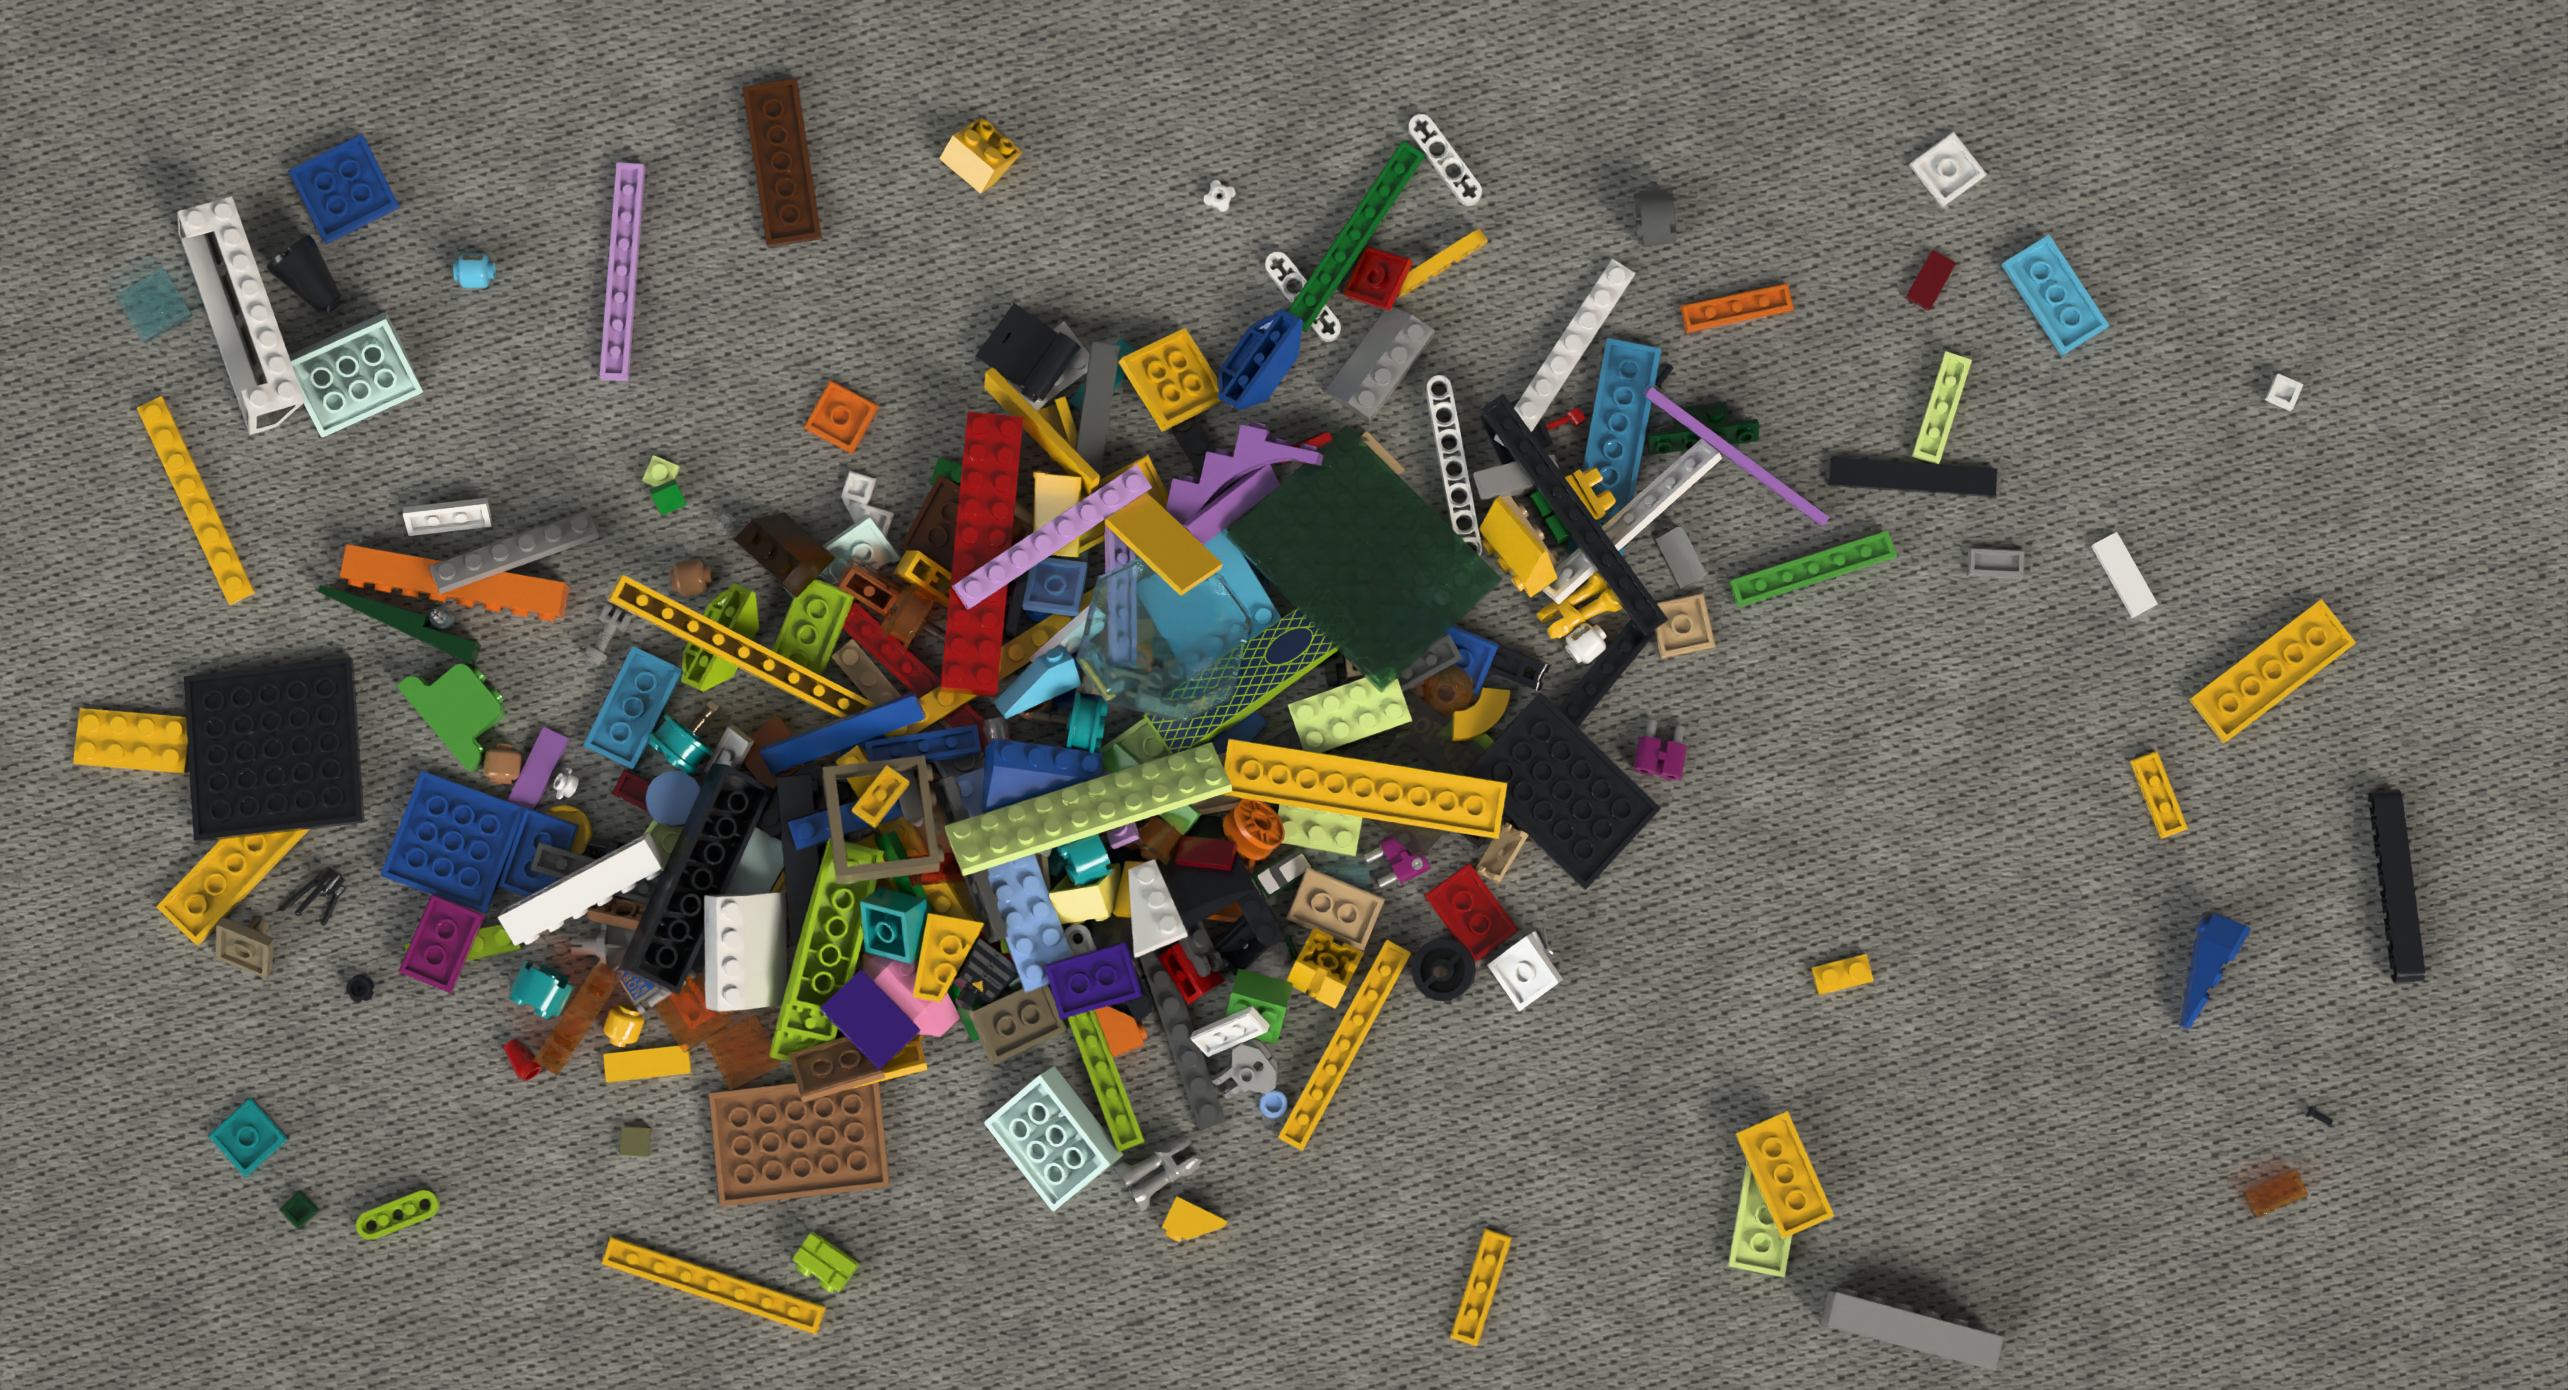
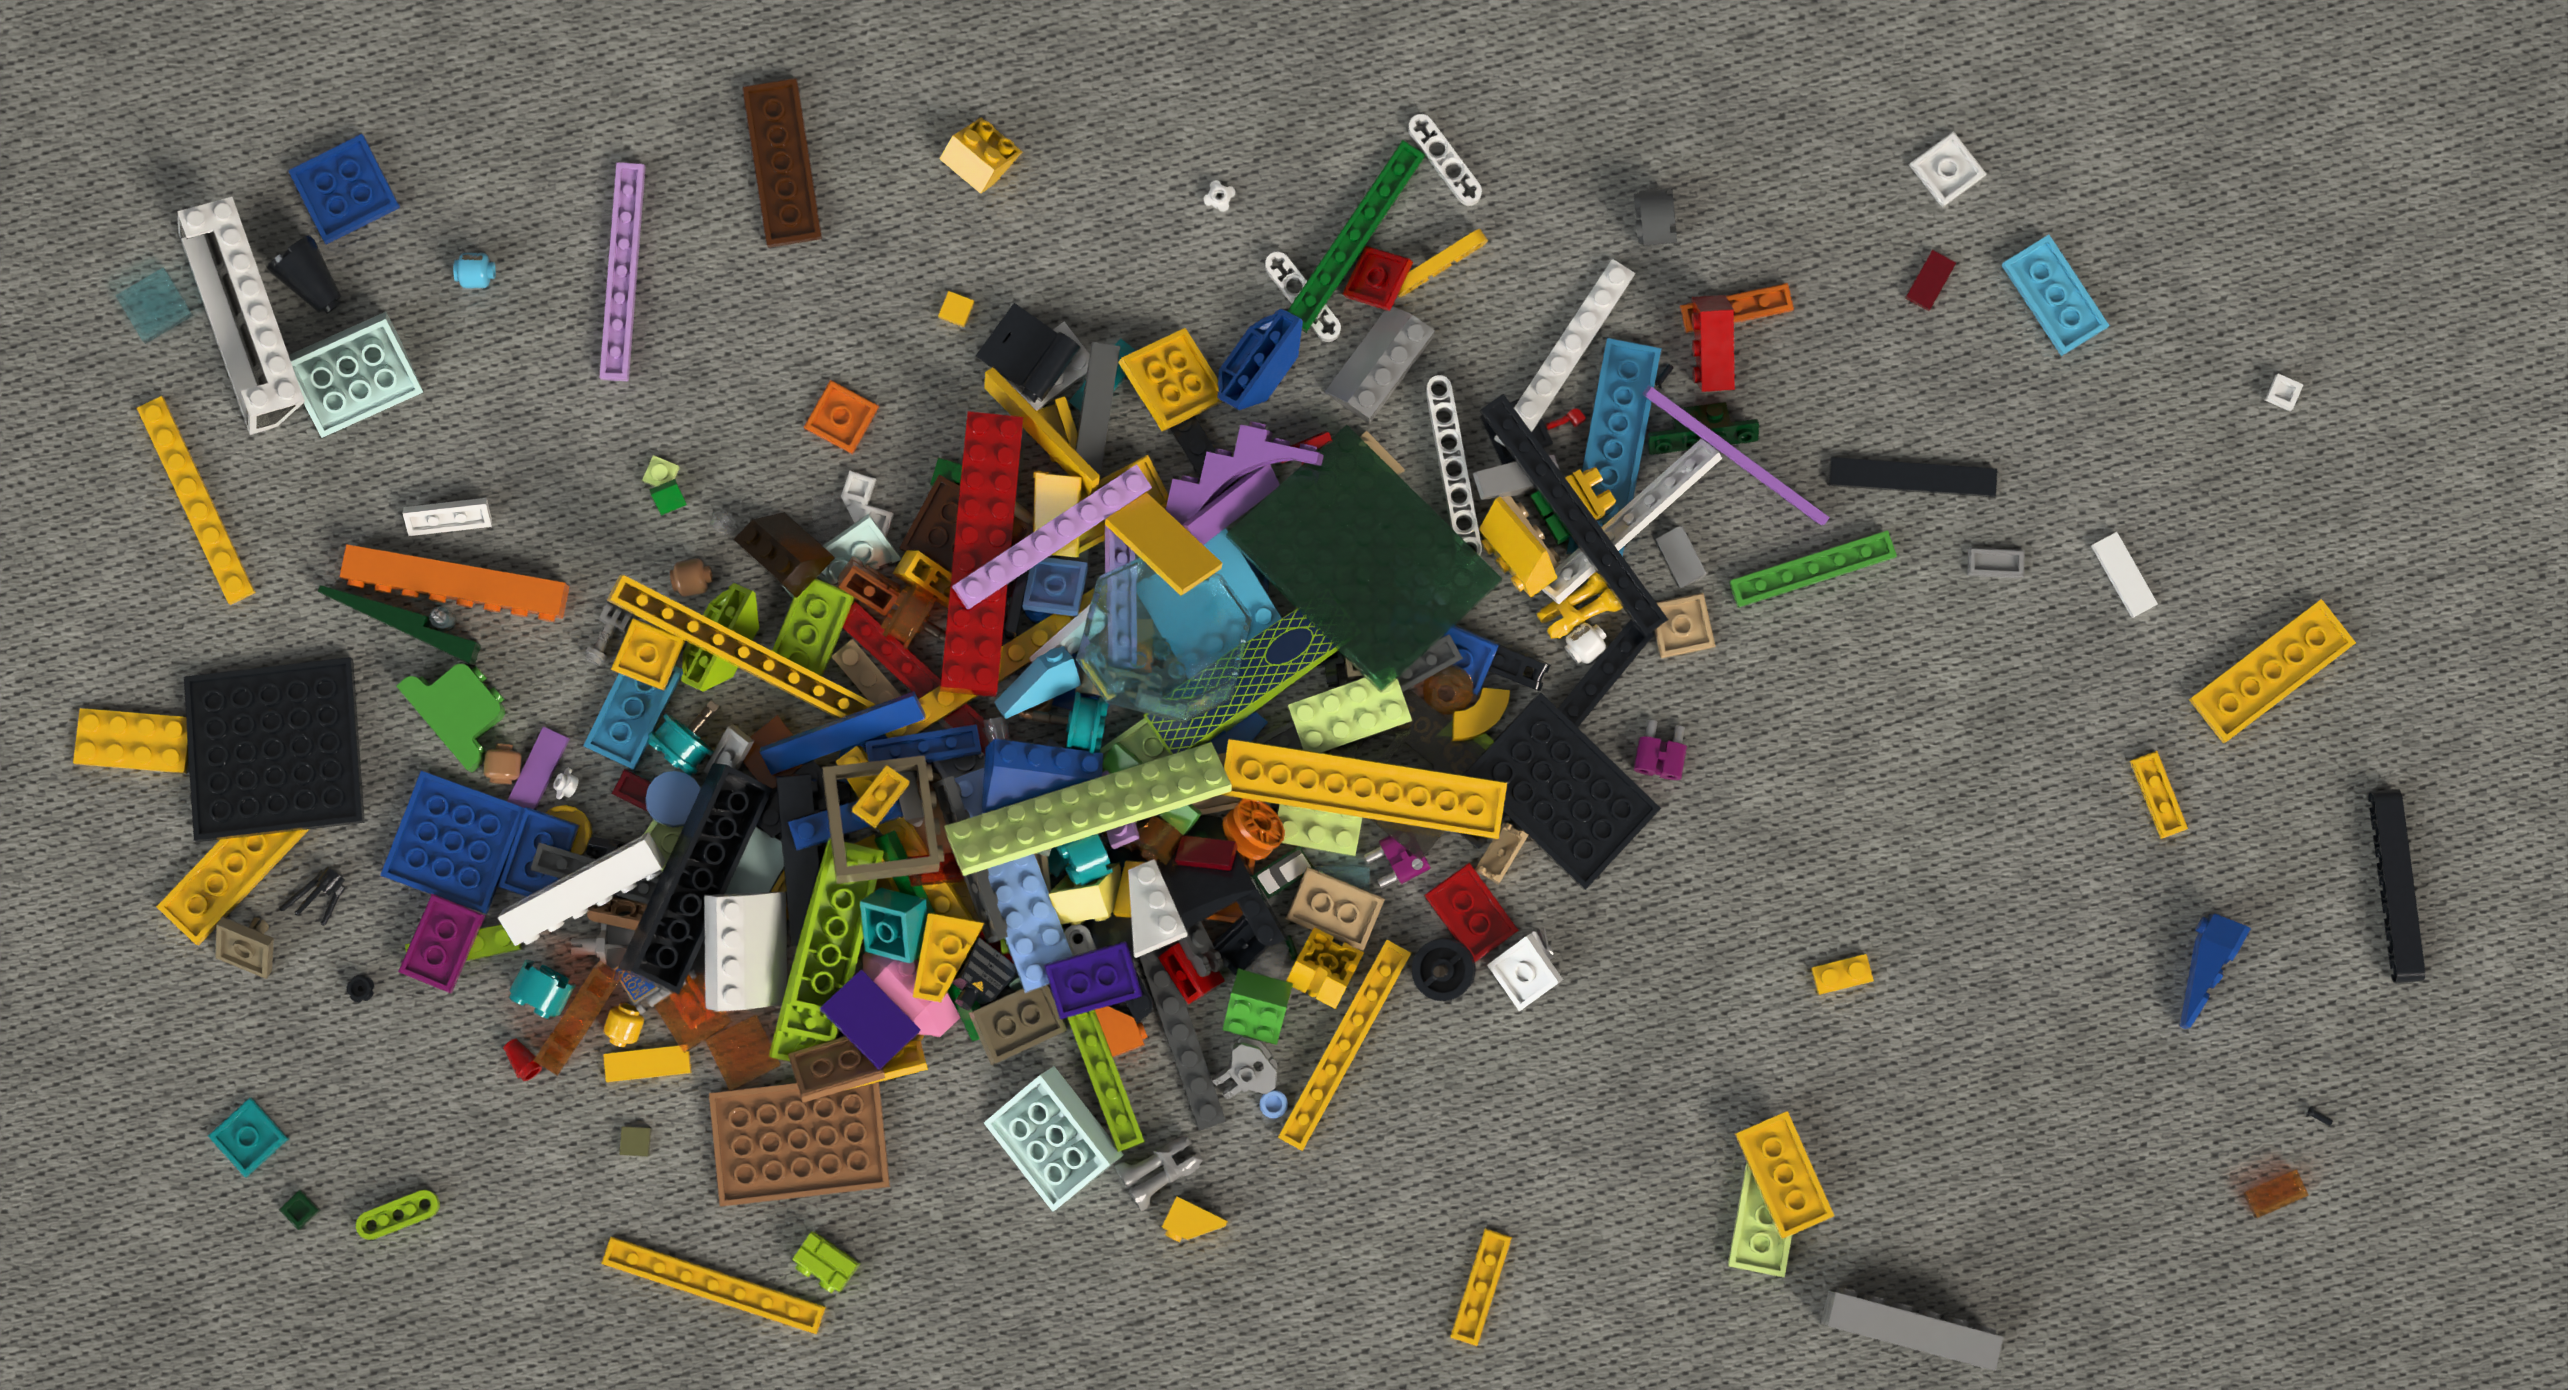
(513, 552): light grey plate -> none
(648, 654): none -> yellow tile
(956, 309): none -> yellow tile
(1230, 1031): white tile -> none
(1713, 343): none -> red wedge
(1941, 408): yellowish green plate -> none

